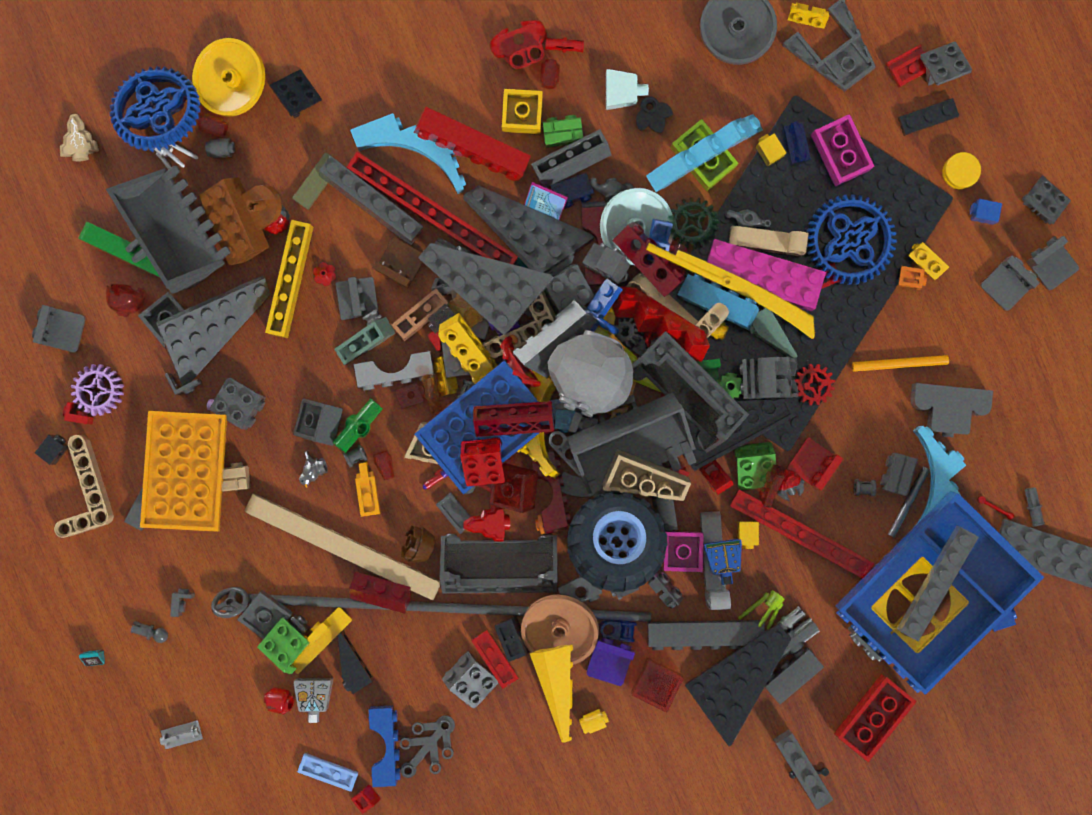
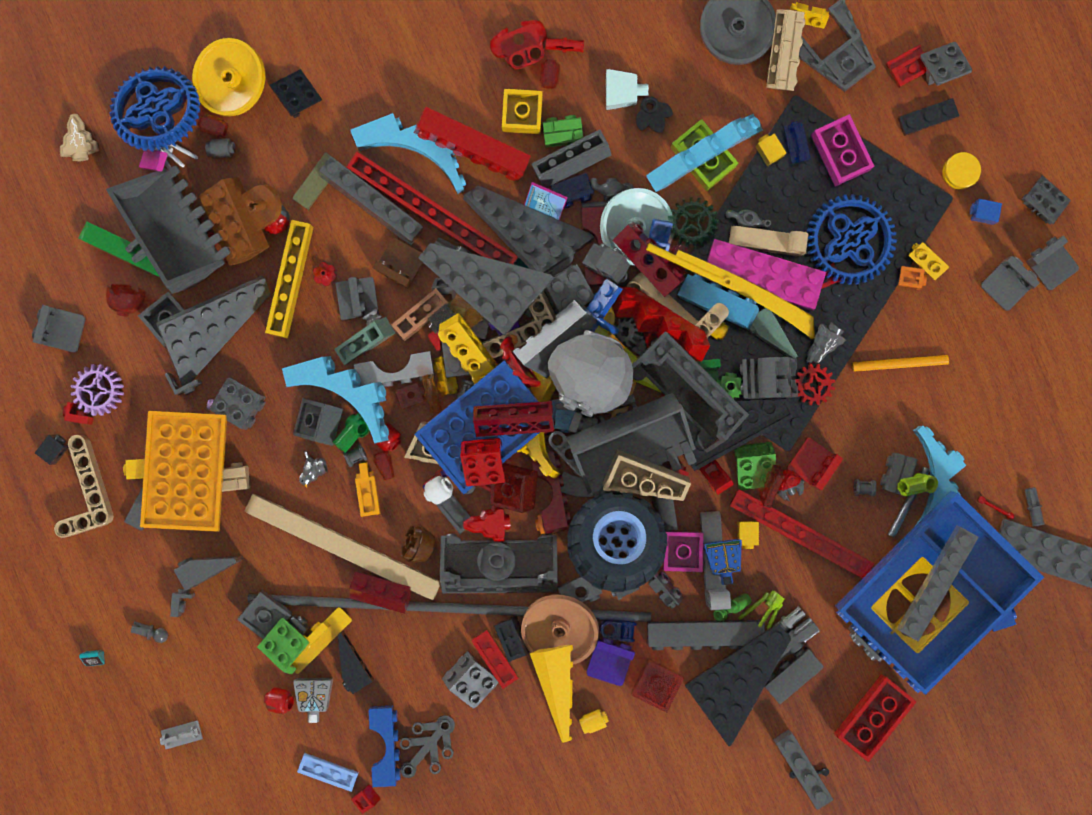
(134, 469): none -> yellow brick
(153, 160): none -> dark pink tile
(195, 571): none -> dark grey slope
(230, 605): dark grey piece -> none
(346, 384): none -> medium azure arch
(394, 439): none -> red head
(438, 490): none -> white head
(496, 561): none -> dark grey tile
(737, 605): none -> bright green plant
(785, 50): none -> tan brick
(825, 341): none -> dark grey rock
(917, 484): none -> lime piece
(950, 406): dark grey brick -> none

